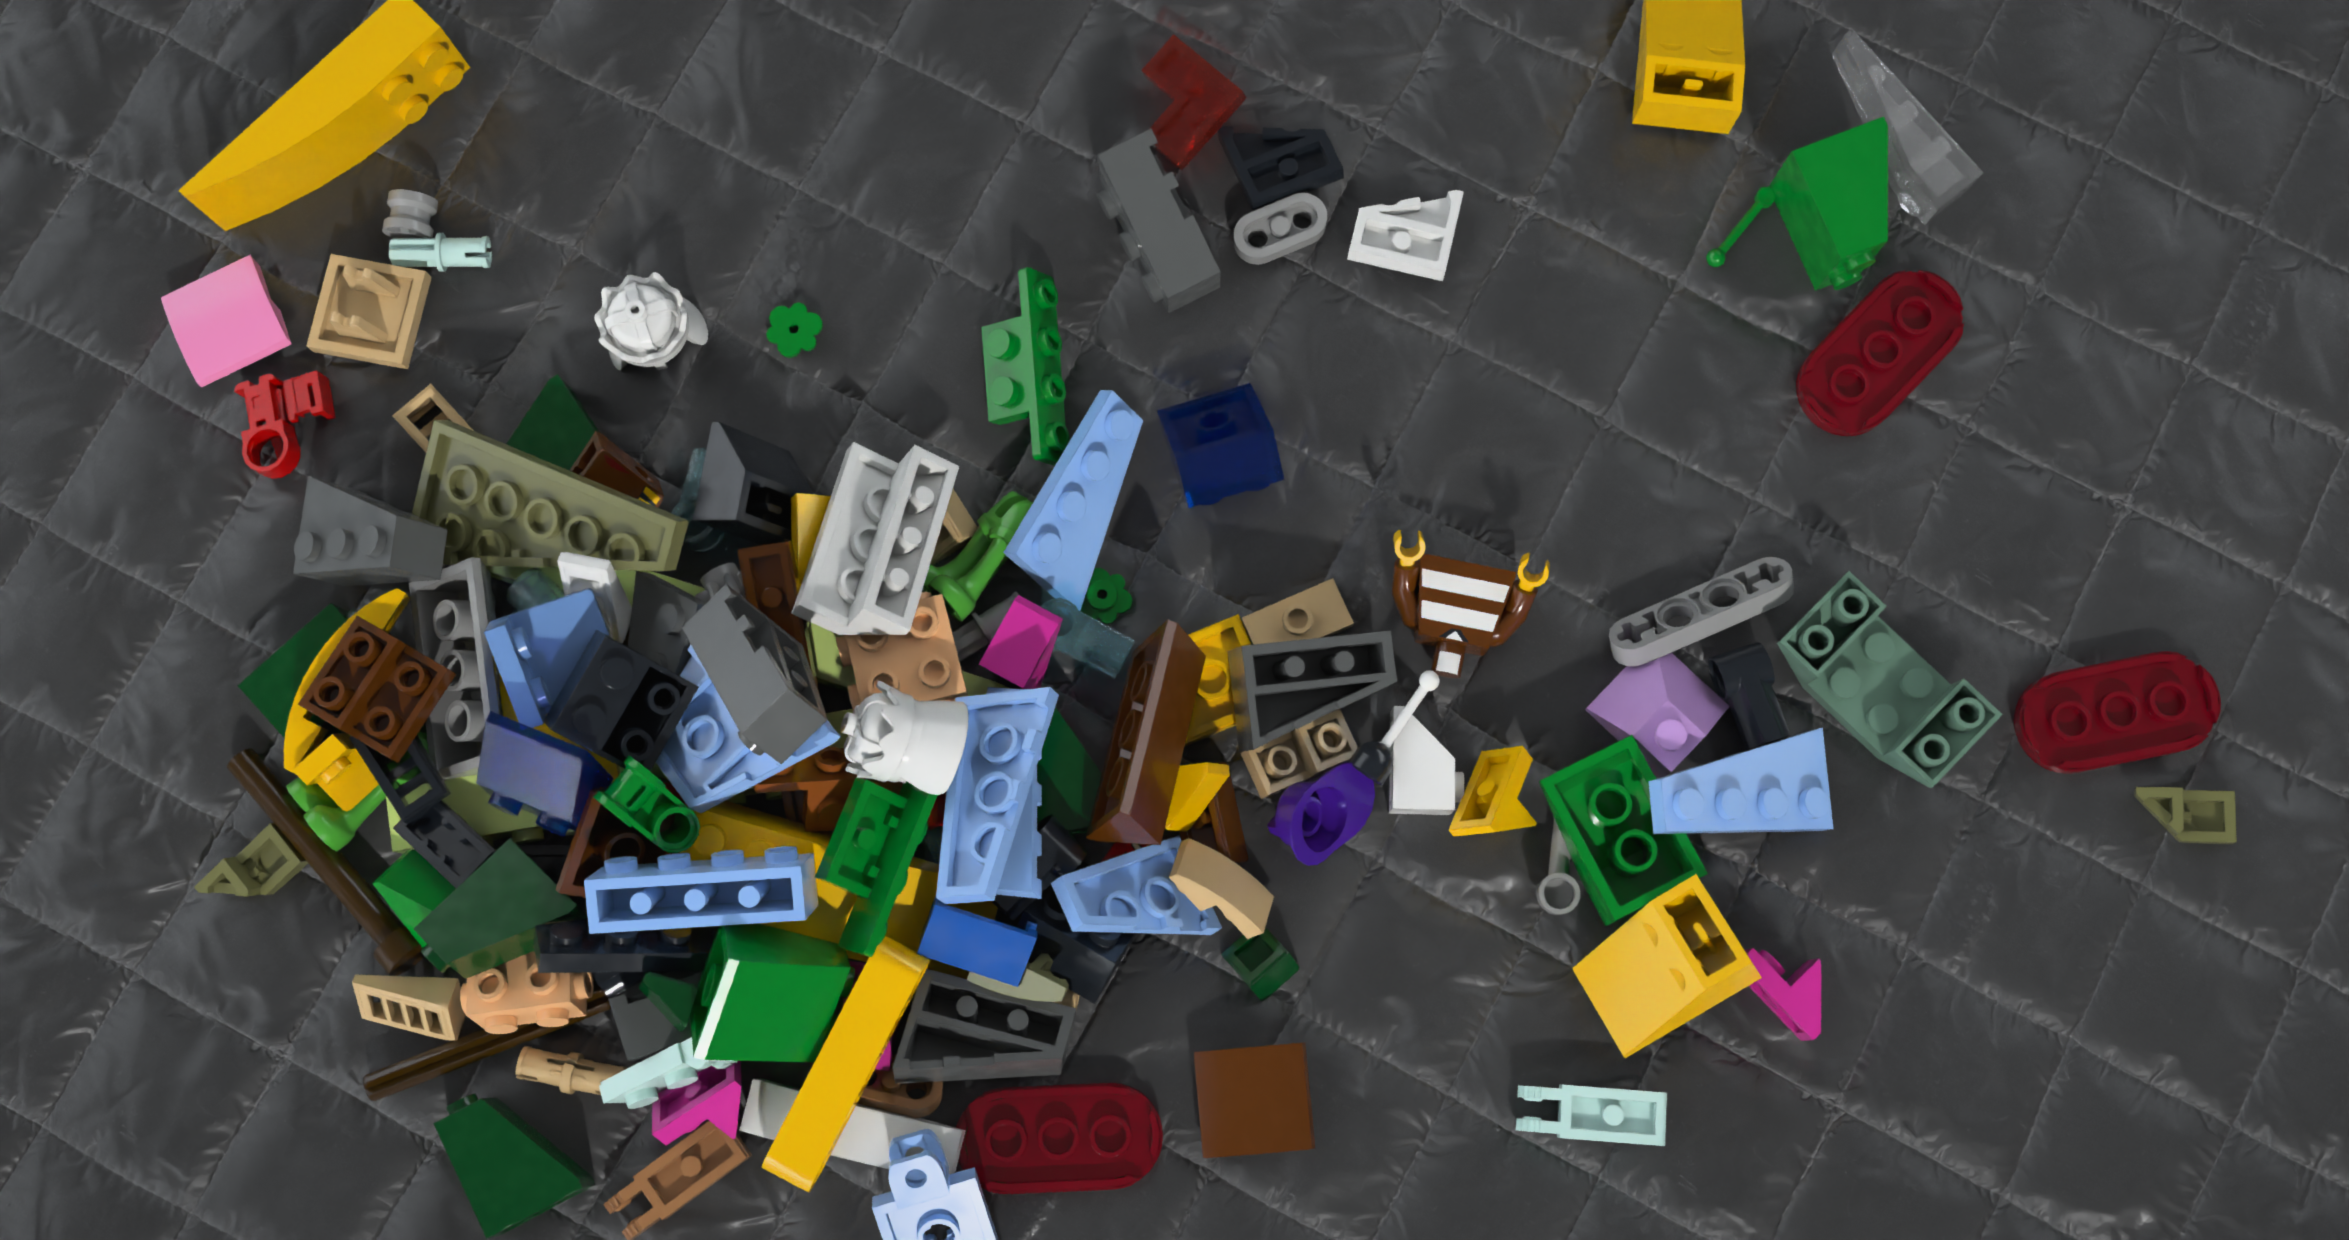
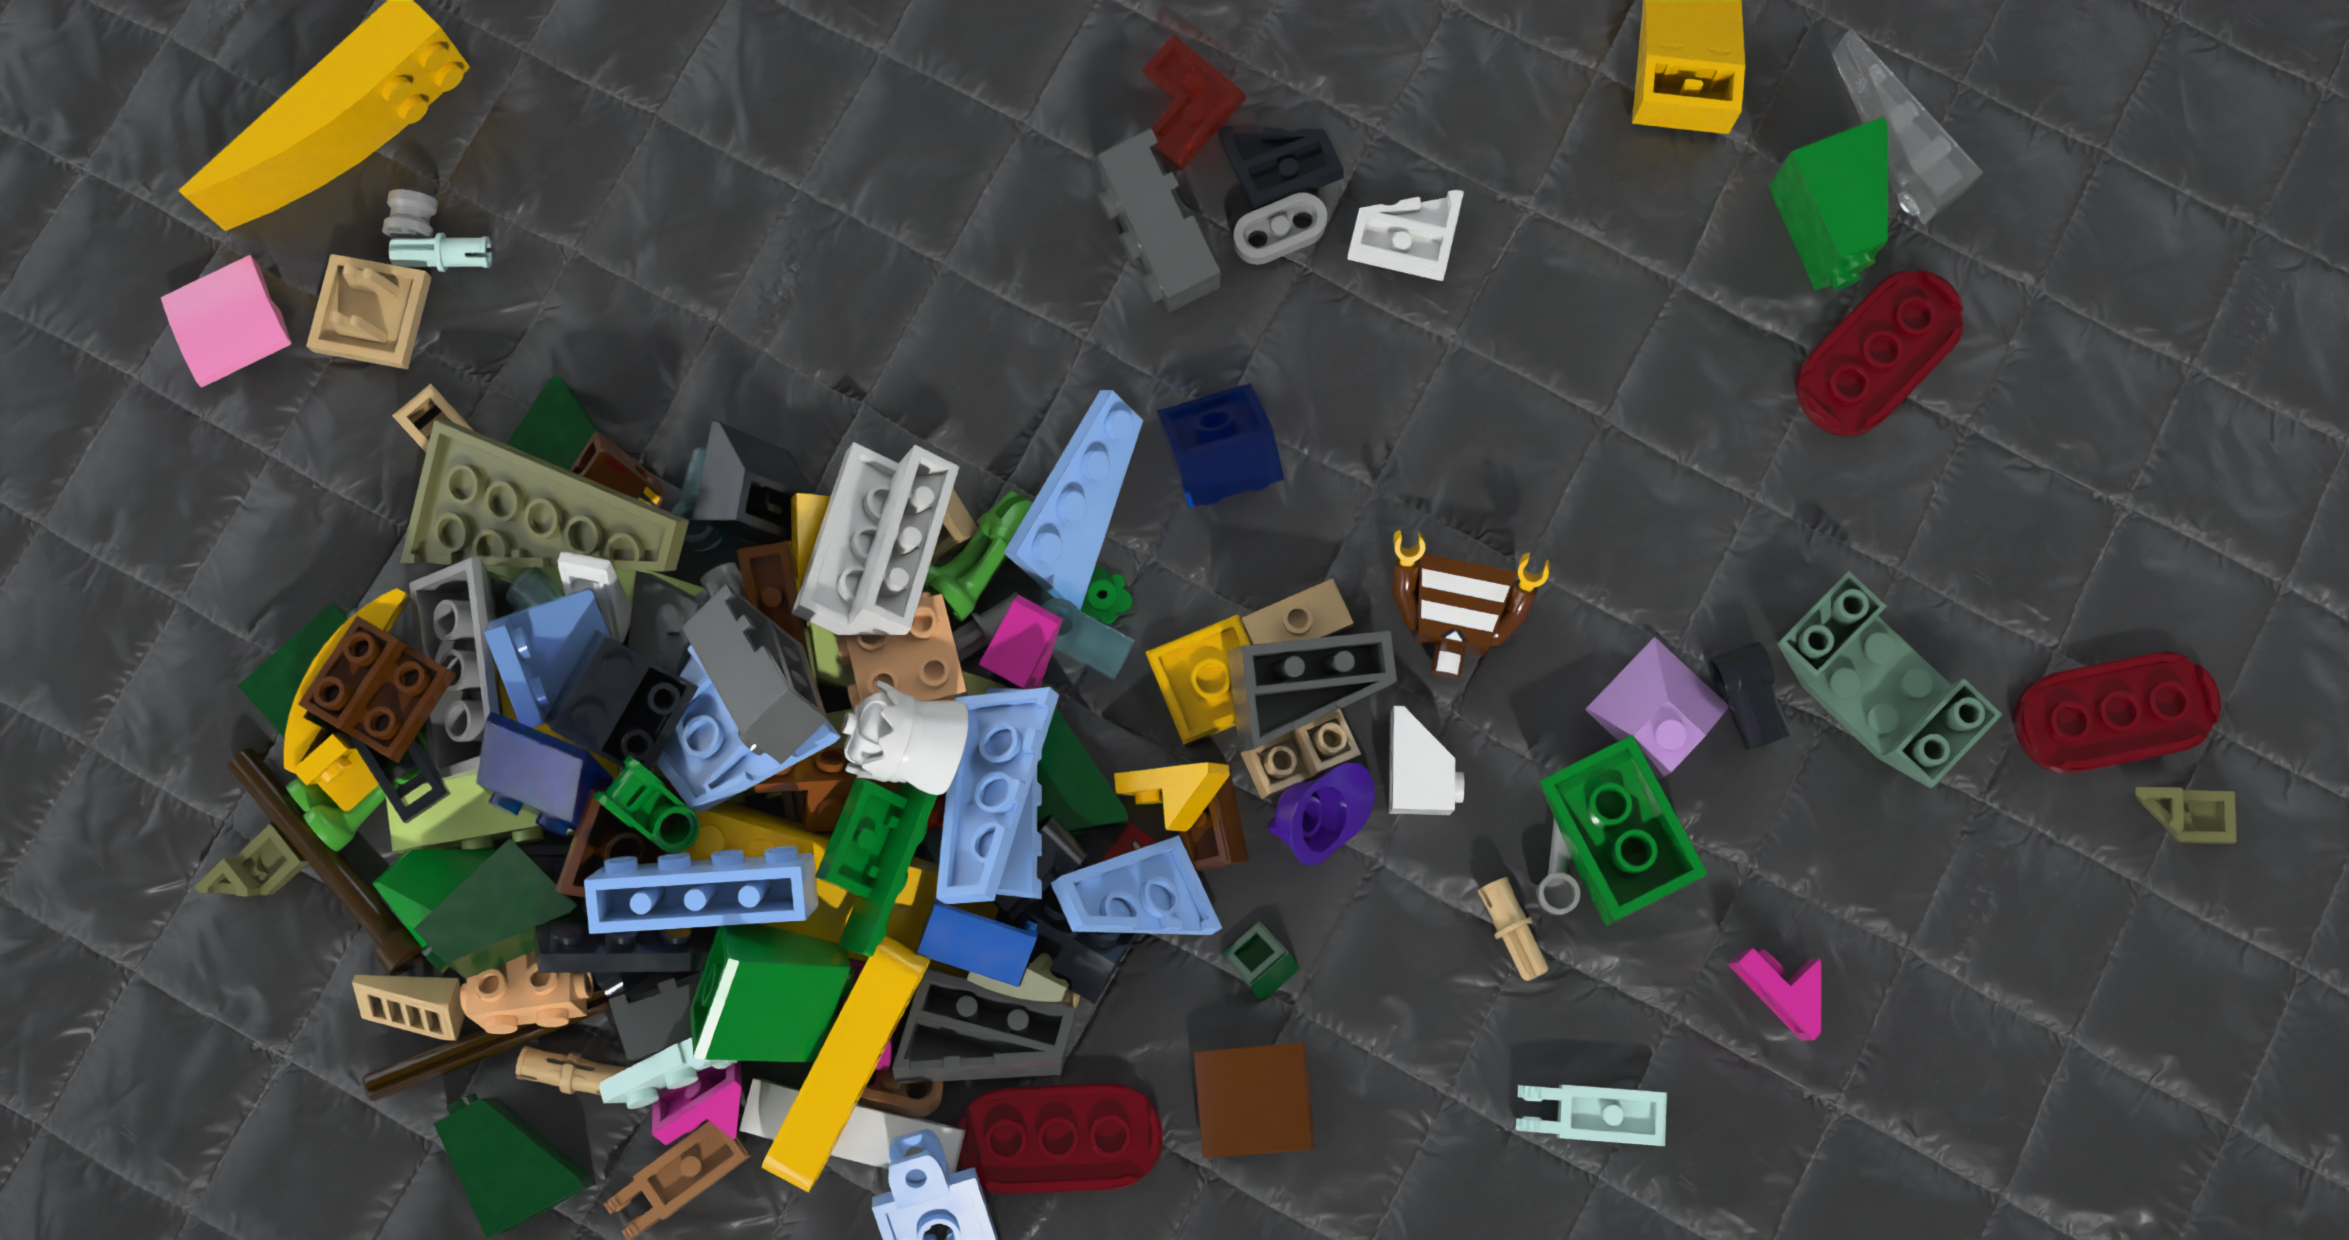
(277, 404): red piece -> none
(364, 540): dark grey wedge -> none
(446, 842): black plate -> none
(647, 322): white hat -> none
(671, 997): dark green slope -> none
(785, 320): green plant -> none
(1025, 367): green bracket -> none
(1148, 739): reddish brown slope -> none
(1216, 880): tan slope -> none
(1375, 757): hinge -> none
(1492, 794): yellow slope -> none
(1513, 928): none -> tan axle
(1665, 967): yellow slope -> none
(1756, 790): light blue wing -> none
(1763, 199): green hinge -> none
(1768, 586): light grey beam -> none

